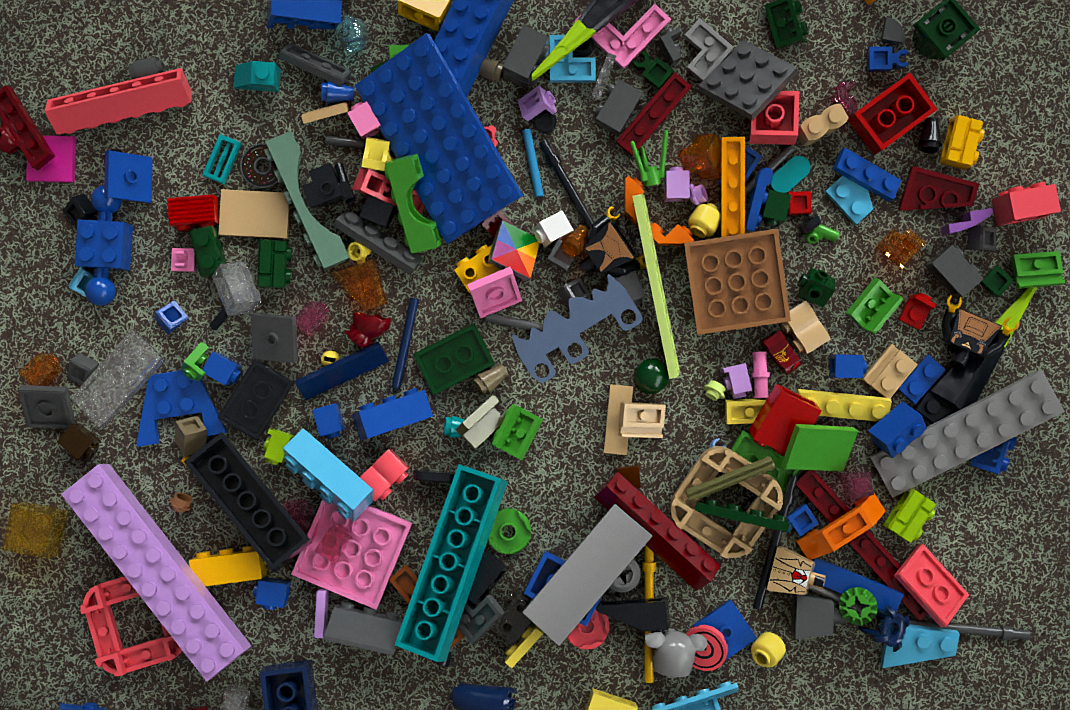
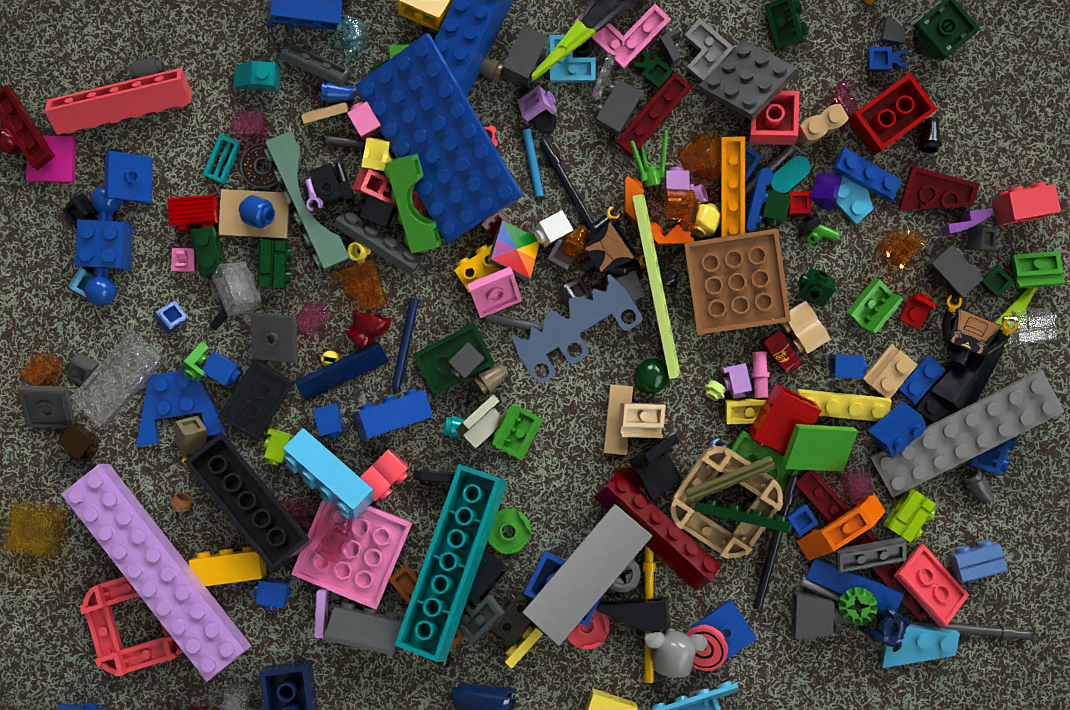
(250, 124): none -> clear pink brick
(256, 211): none -> blue head
(312, 196): none -> lavender hand
(465, 361): none -> dark grey brick
(656, 467): none -> black bracket
(669, 276): none -> black plate
(681, 206): none -> clear orange brick
(768, 649): light yellow head -> none
(793, 573): tan torso -> none
(826, 190): none -> dark purple tile
(871, 554): none -> dark grey tile
(961, 142): yellow brick -> none
(977, 561): none -> medium blue brick
(978, 485): none -> dark grey cone
(1033, 327): none -> clear brick

